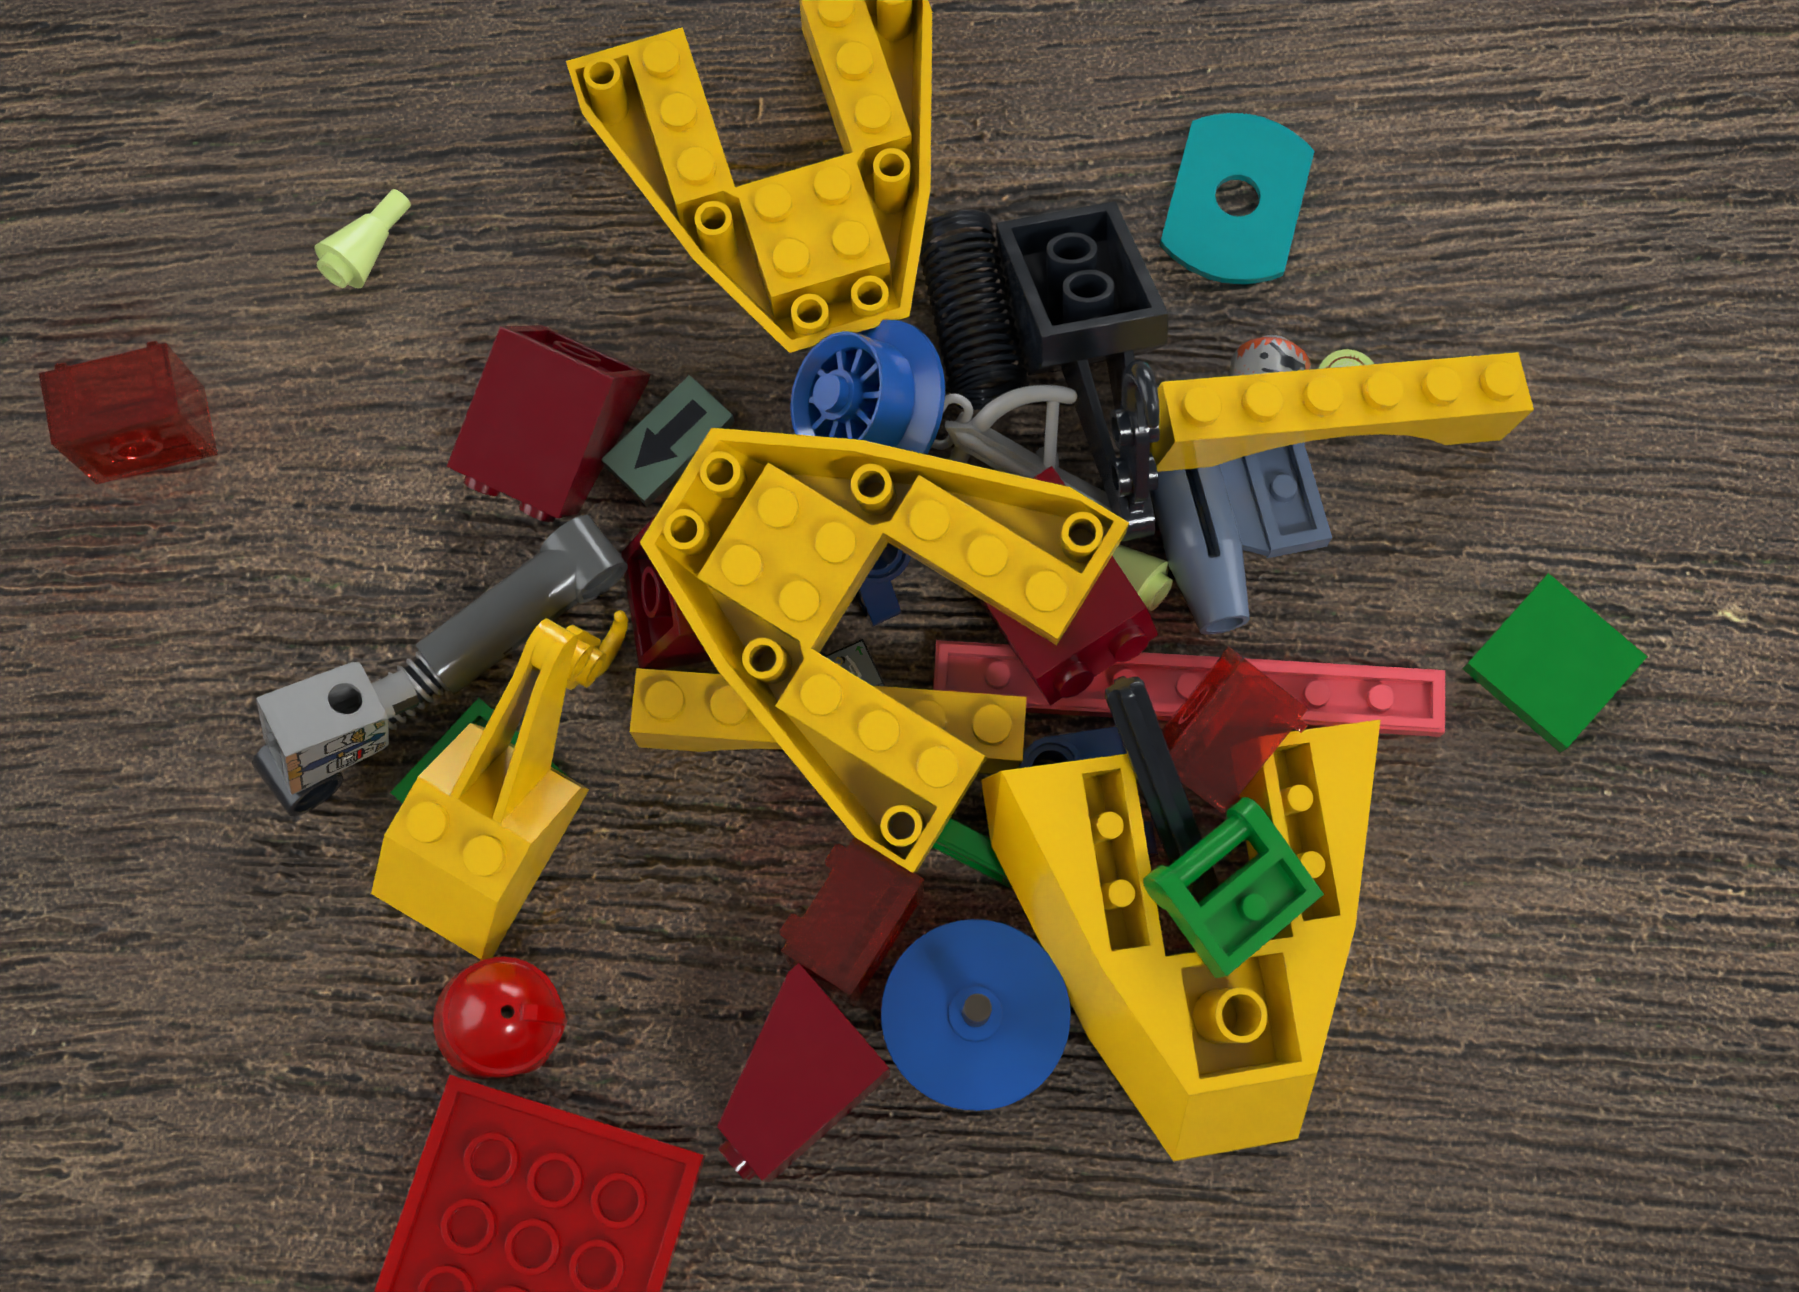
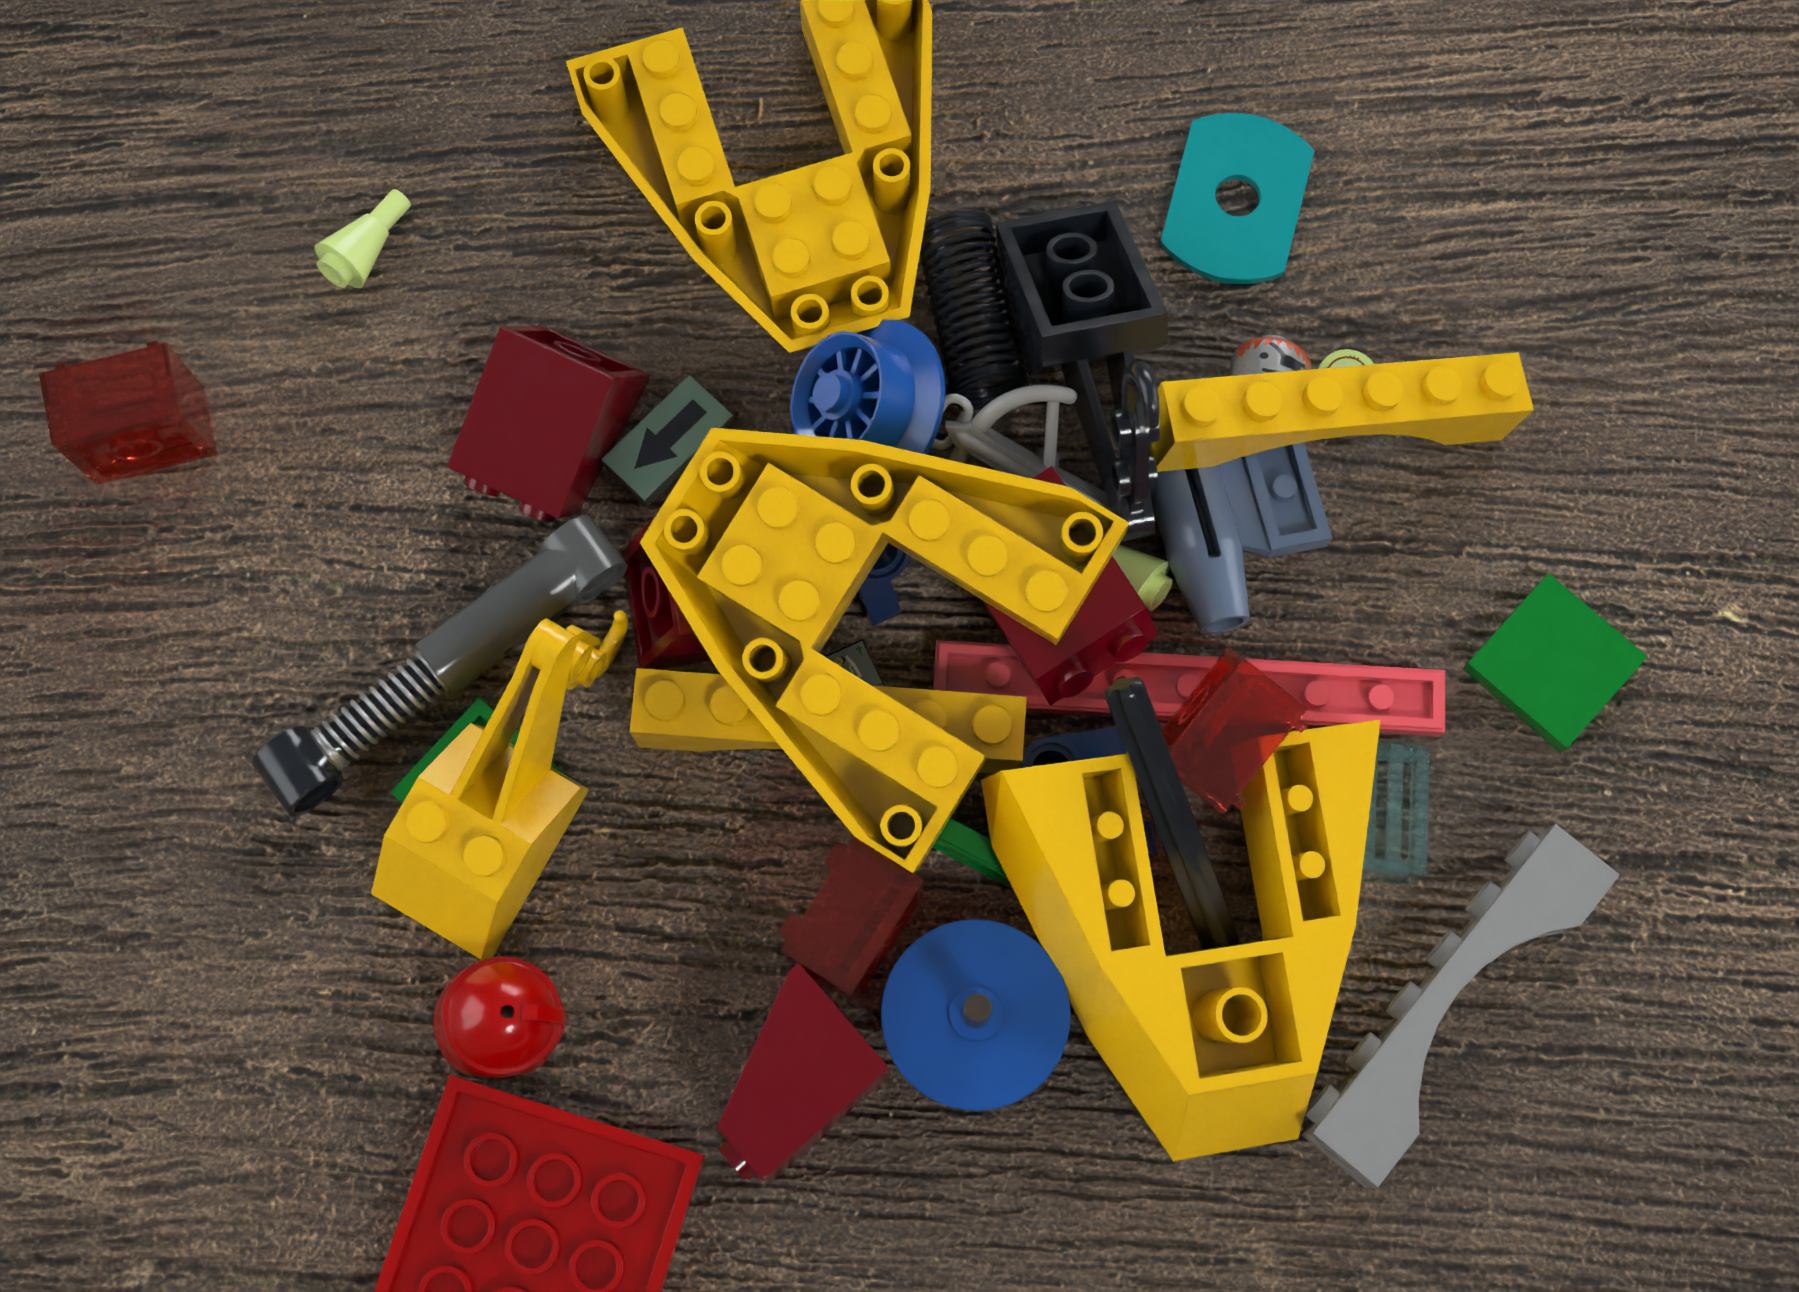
(331, 721): light grey torso -> none
(1246, 906): green plate -> none
(1377, 1106): none -> light grey arch
(1418, 823): none -> clear light blue tile

